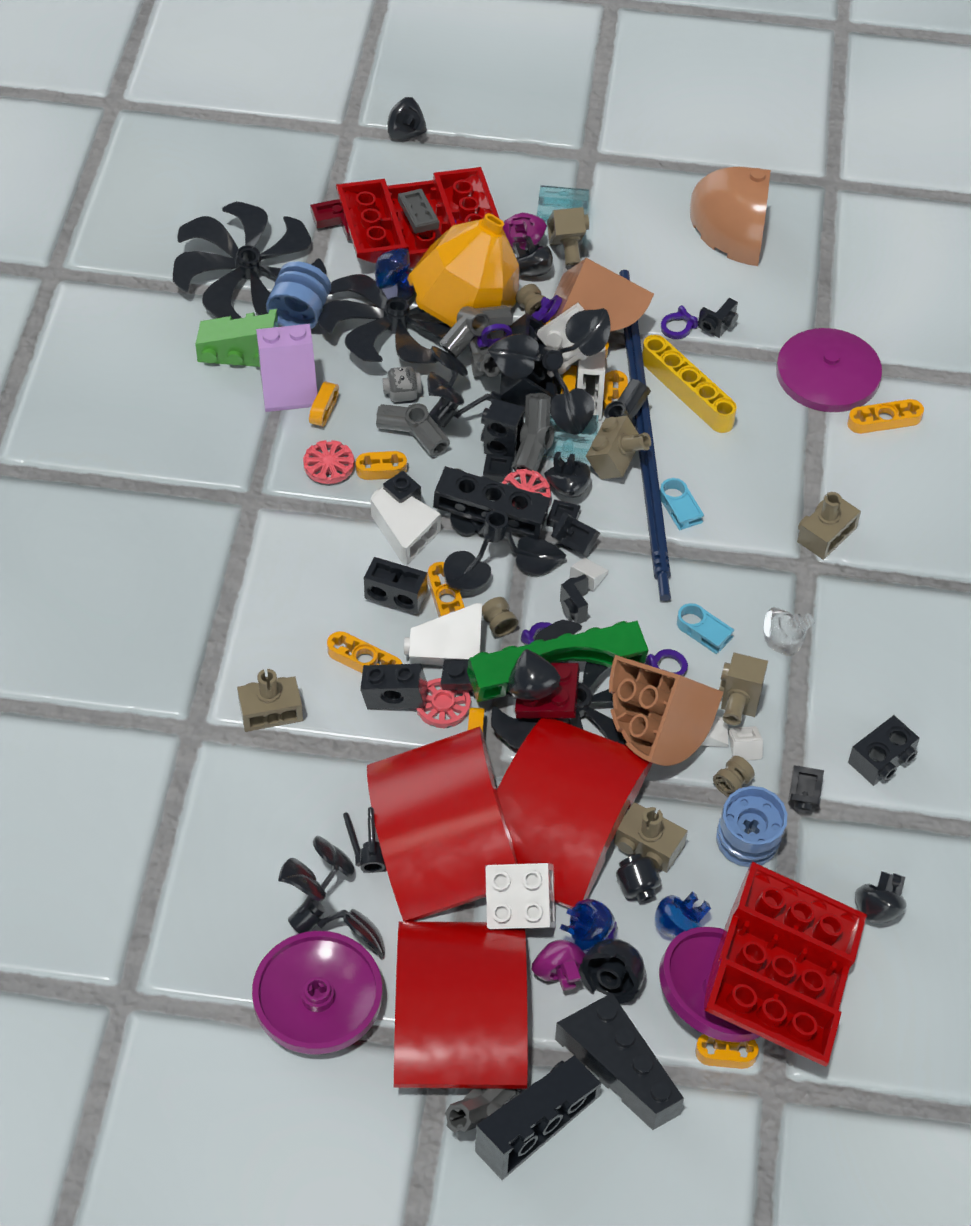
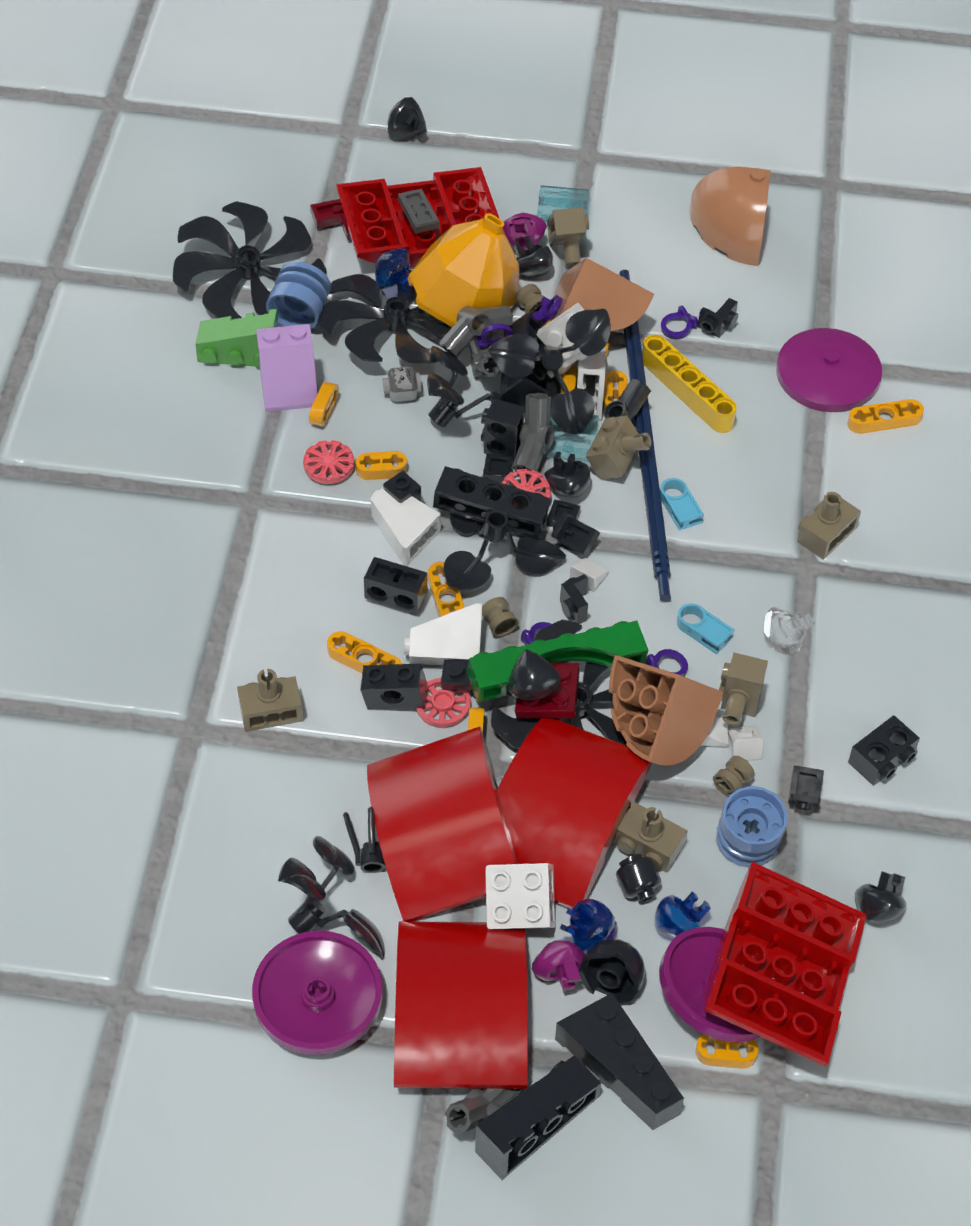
(404, 419): dark grey piece -> none

